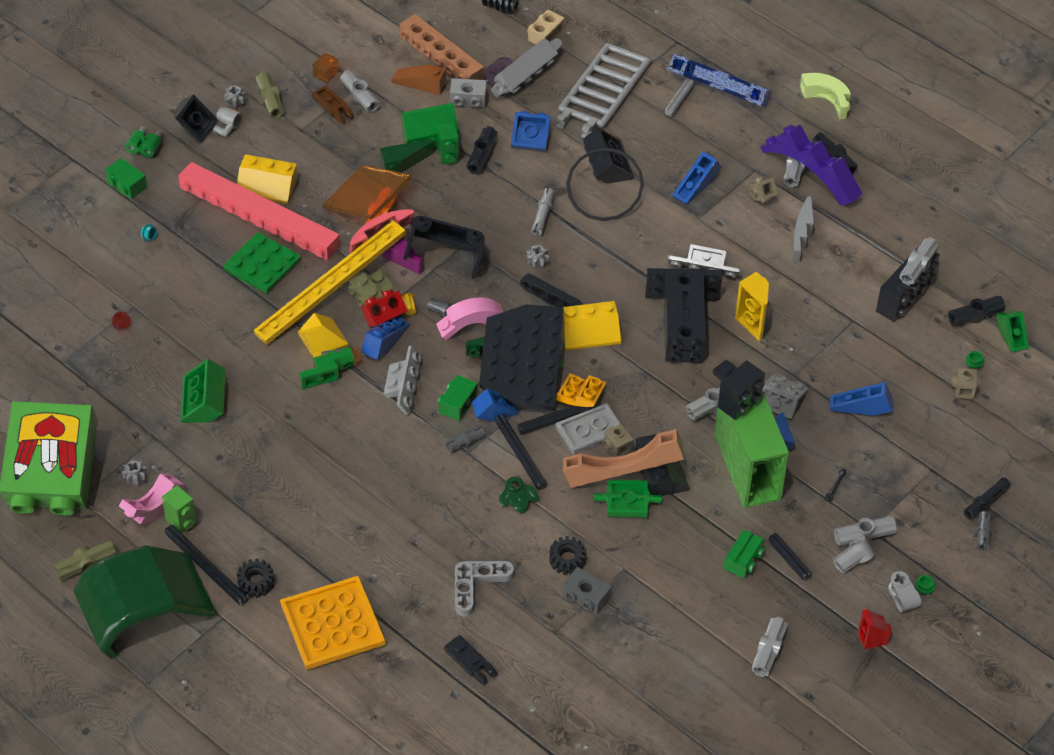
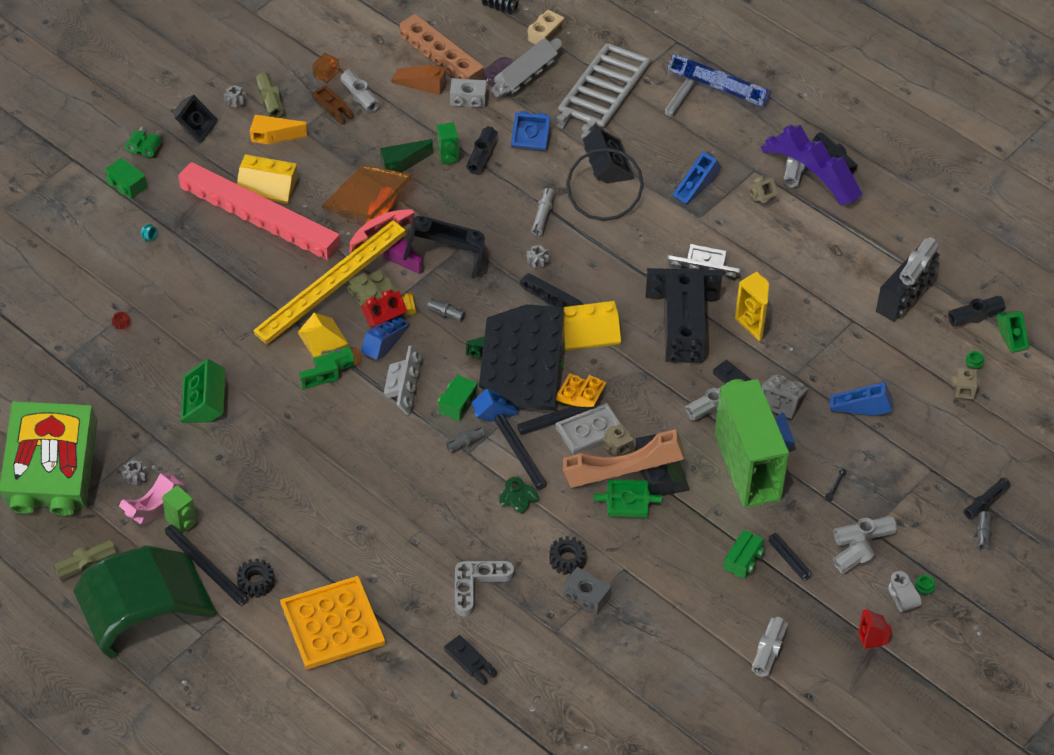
(229, 117): light grey piece -> none
(262, 263): green plate -> none
(273, 130): none -> light orange slope
(422, 123): green slope -> none
(467, 312): bright pink arch -> none
(741, 390): black brick -> none
(803, 228): light grey slope -> none
(829, 88): yellowish green arch -> none

